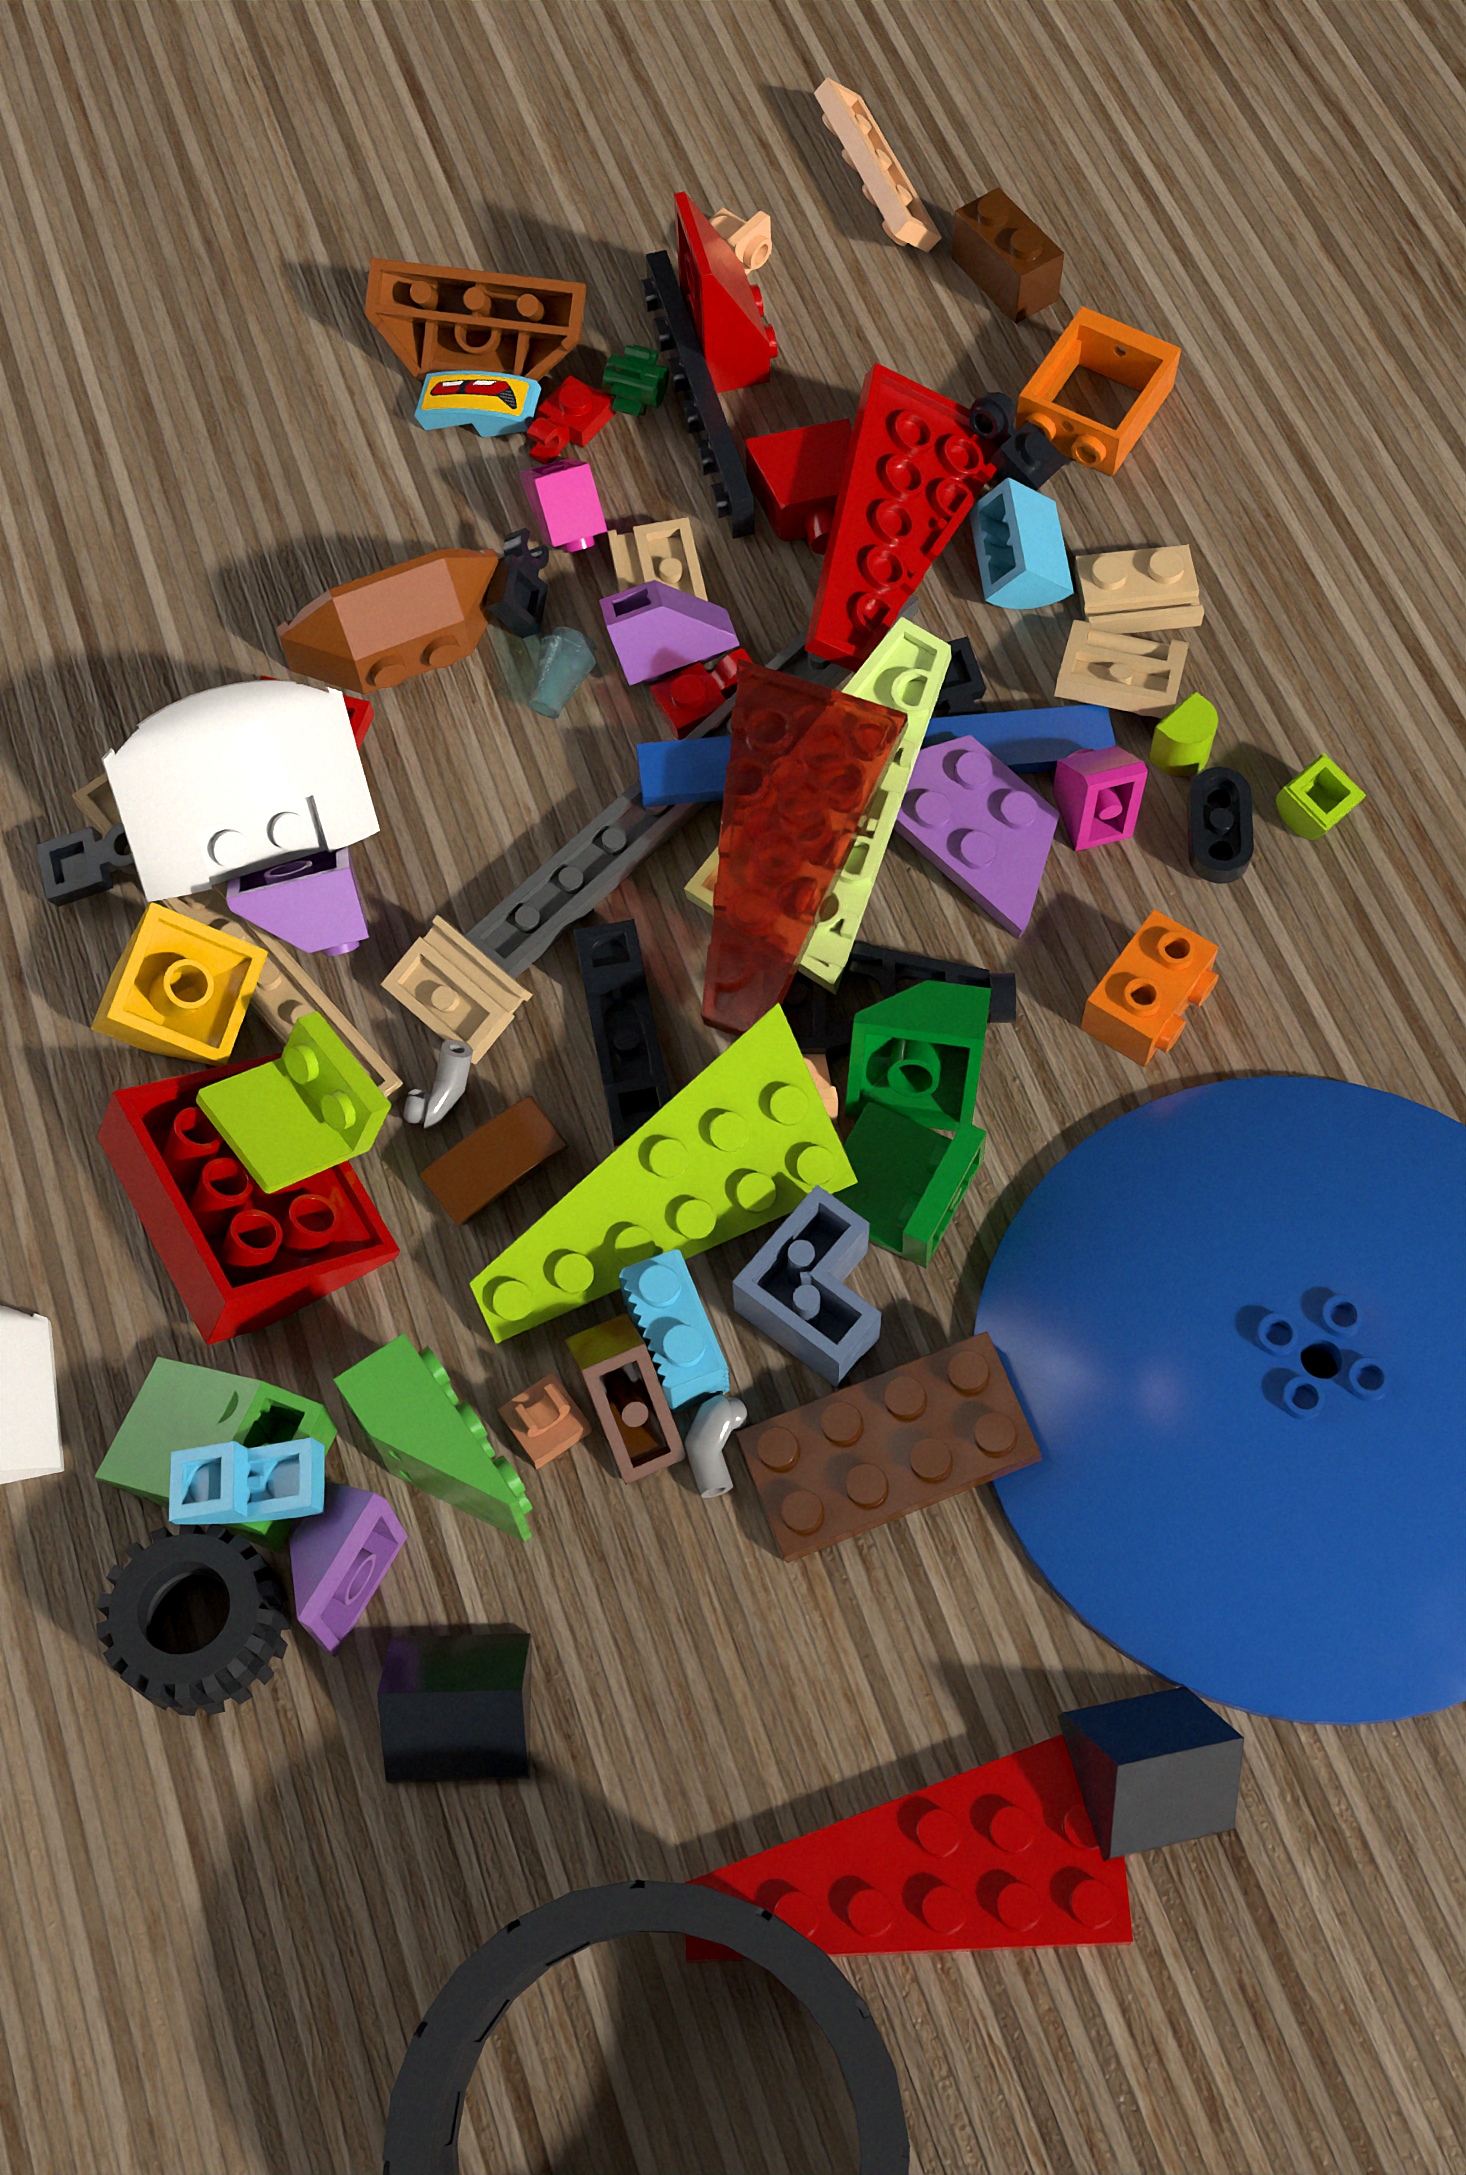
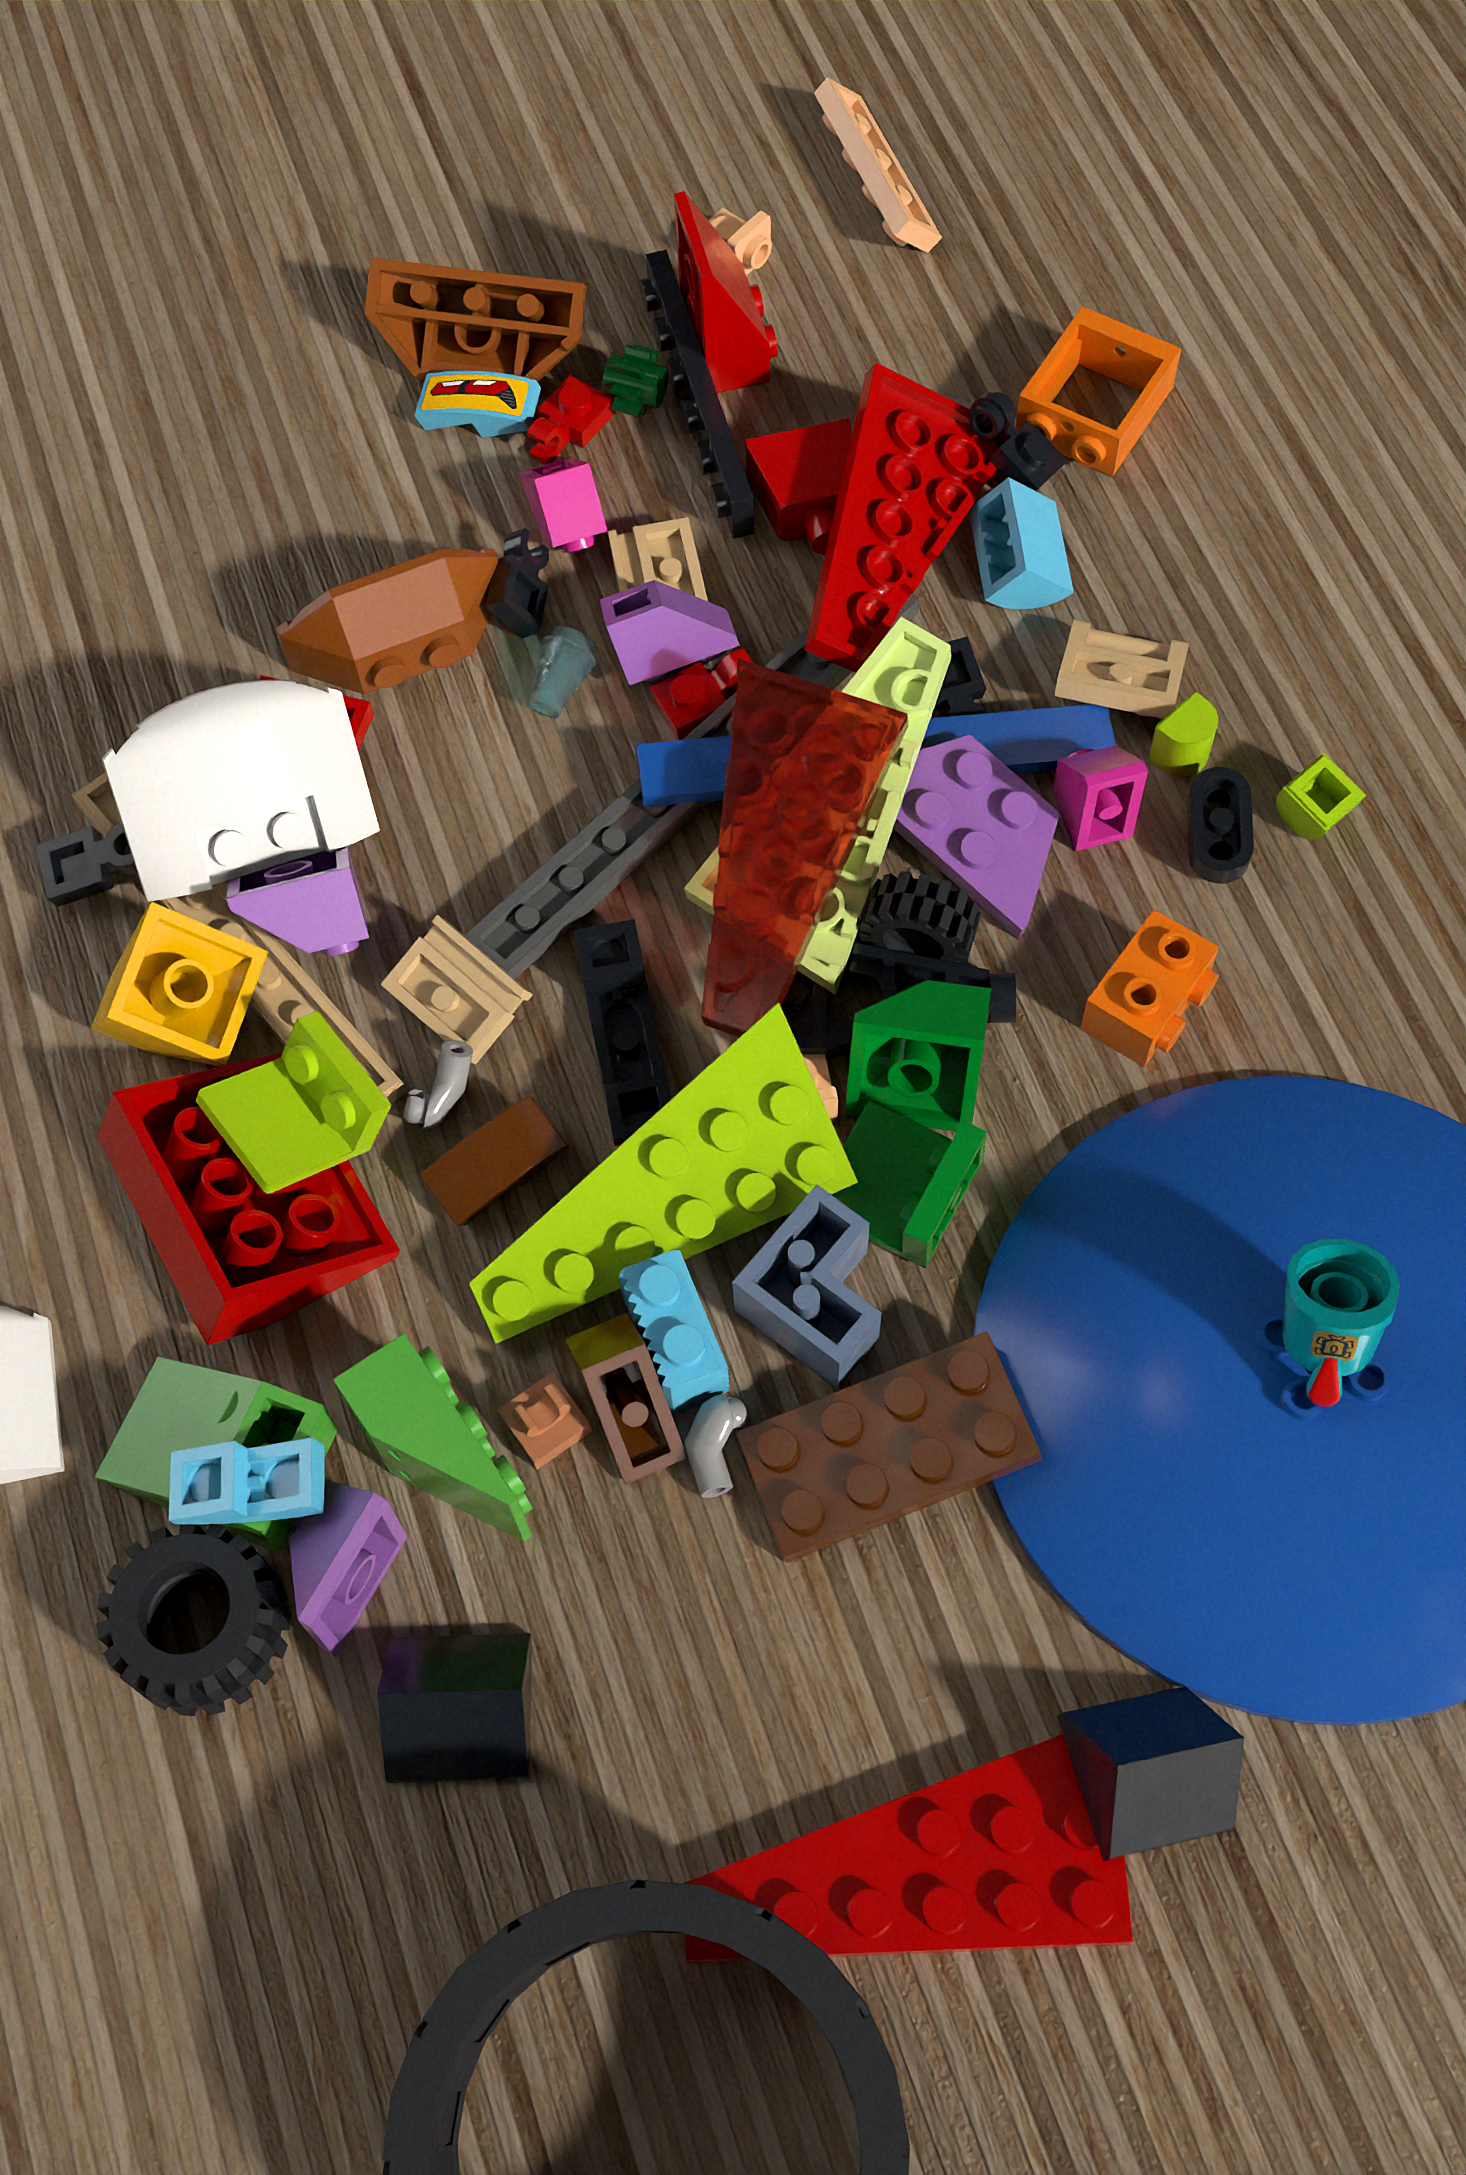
(920, 918): none -> black tyre
(1007, 255): reddish brown brick -> none
(1139, 590): tan plate -> none
(1336, 1311): none -> teal hat

